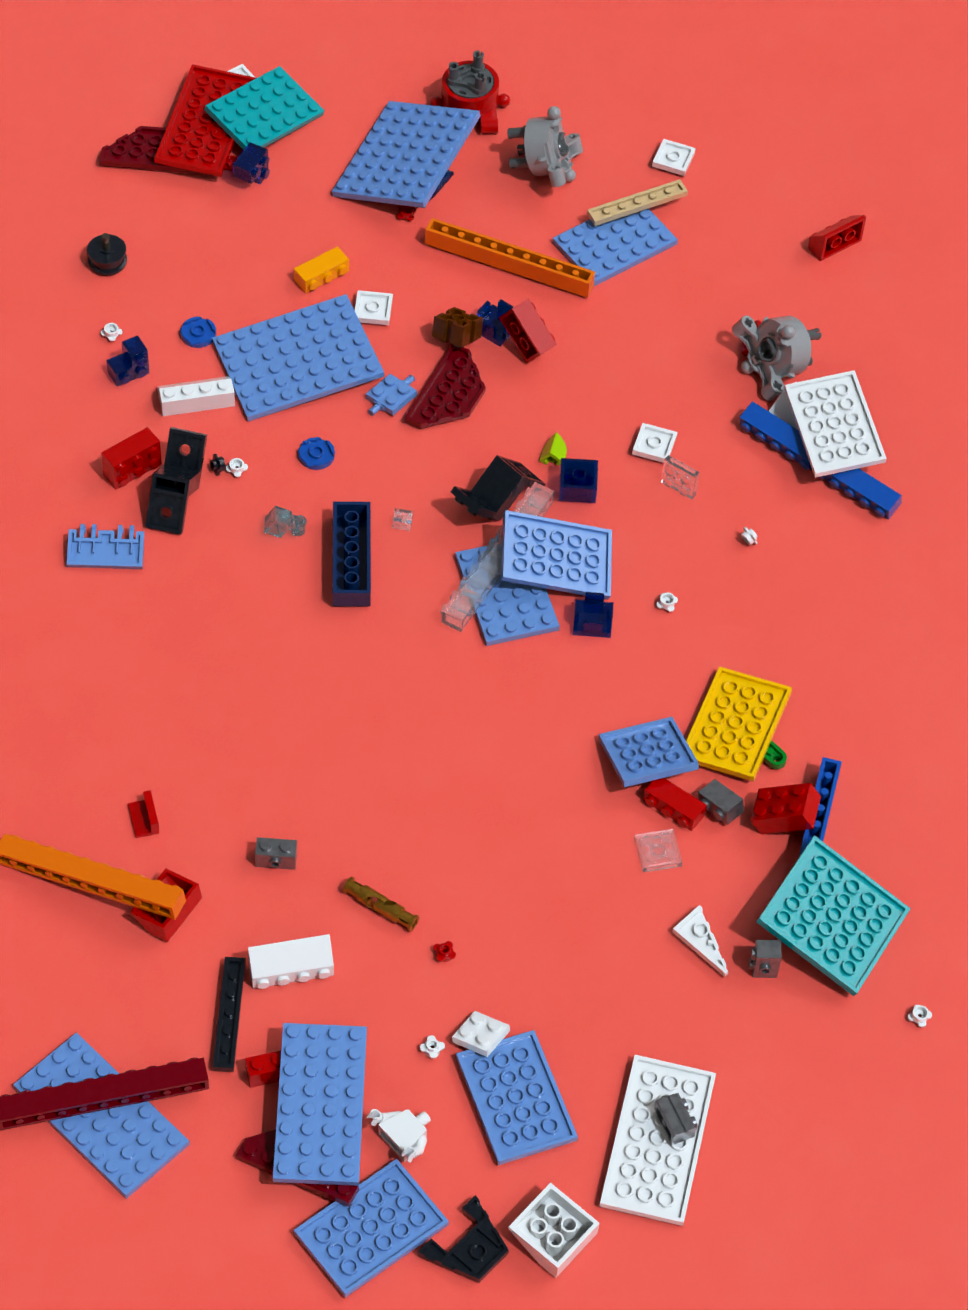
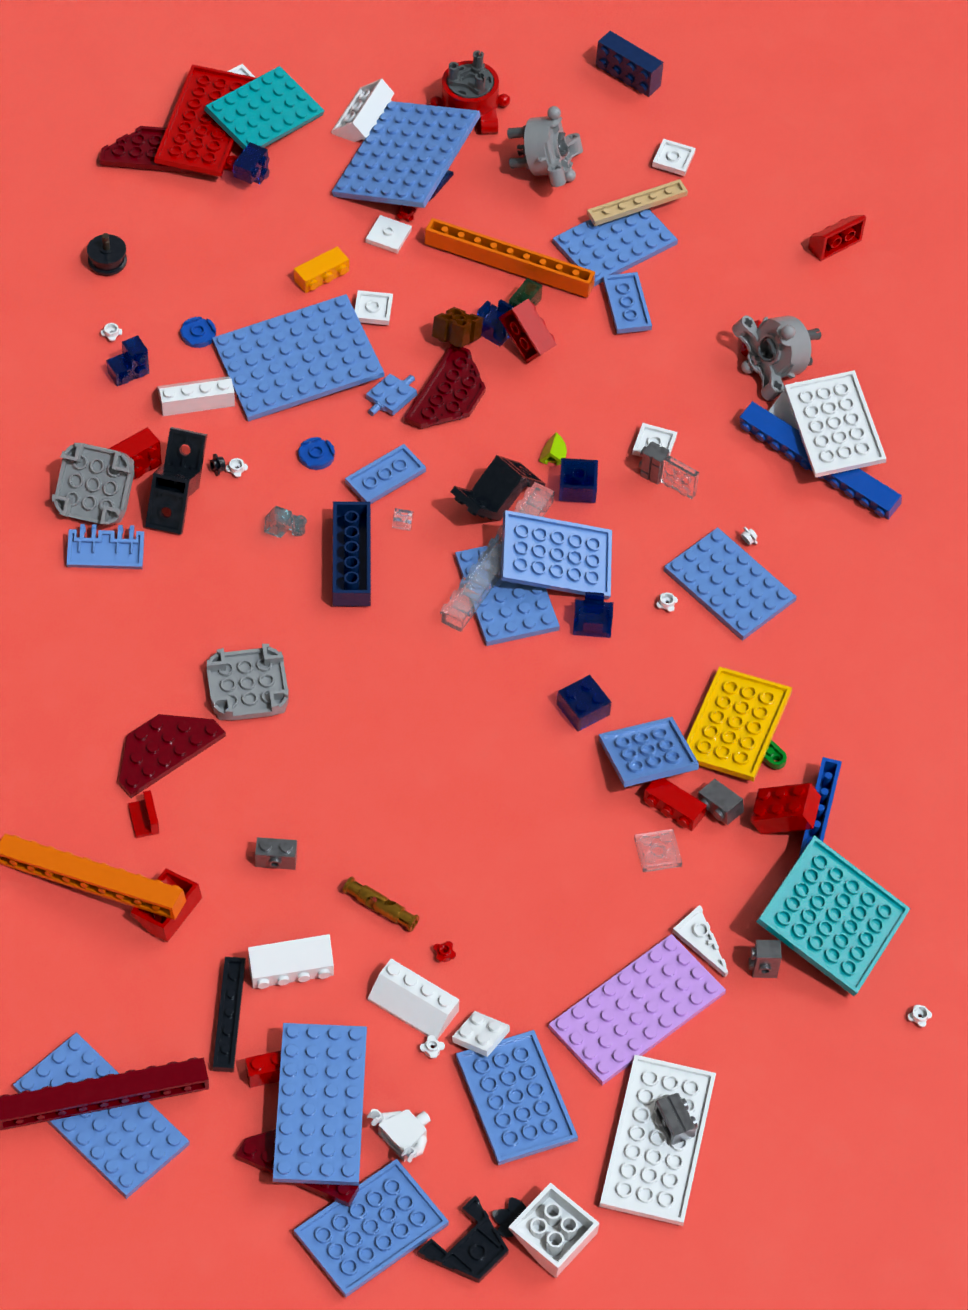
(94, 484): none -> light grey plate
(162, 747): none -> dark red plate
(247, 683): none -> light grey plate
(363, 111): none -> white slope
(385, 474): none -> medium blue plate
(388, 234): none -> white plate
(413, 999): none -> white slope
(506, 1217): none -> black plate
(529, 289): none -> brick
(583, 703): none -> clear blue brick
(627, 303): none -> medium blue plate
(629, 63): none -> dark blue brick
(636, 1009): none -> lavender plate
(653, 462): none -> brick
(730, 583): none -> medium blue plate

